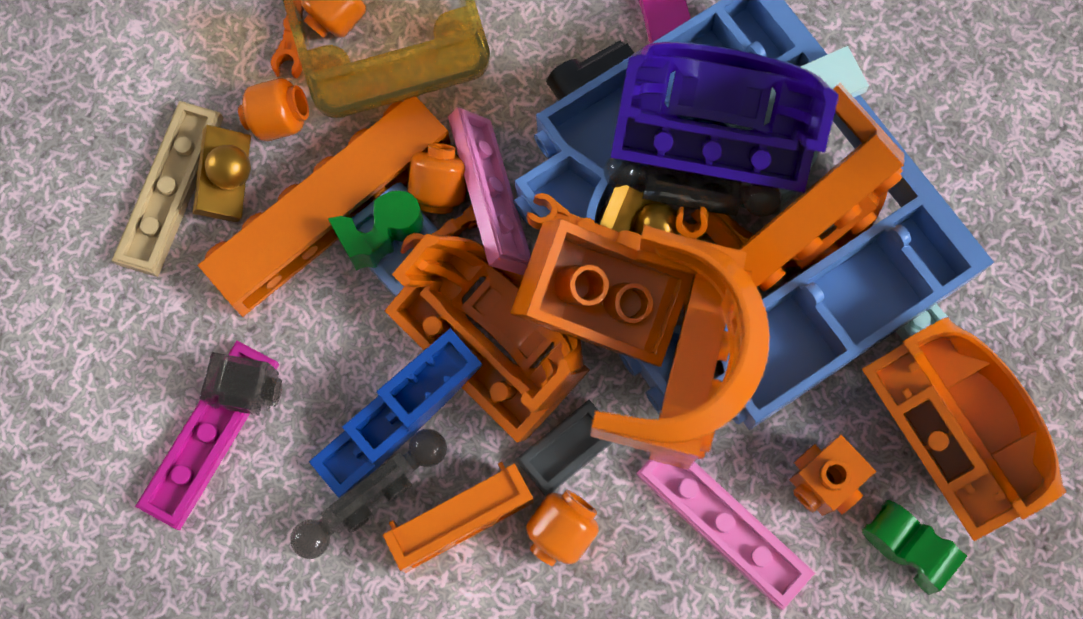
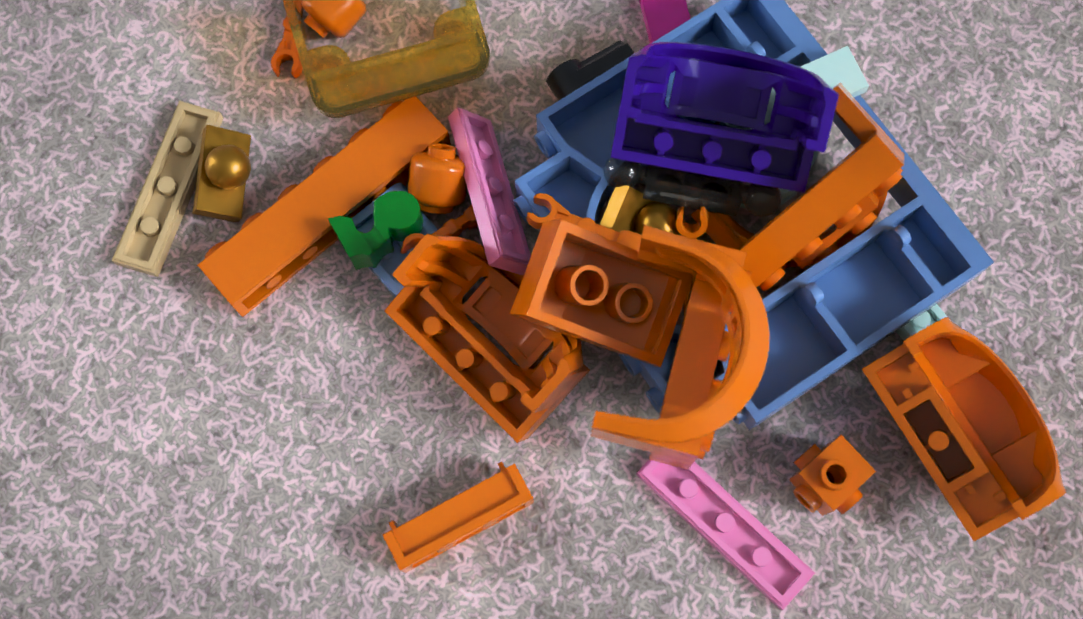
(195, 456): dark pink tile -> none
(240, 384): clear smoke window -> none
(273, 109): orange head -> none
(352, 510): clear smoke plate -> none
(396, 413): blue slope -> none
(562, 528): orange head -> none
(563, 450): dark grey tile -> none
(908, 542): green leg -> none

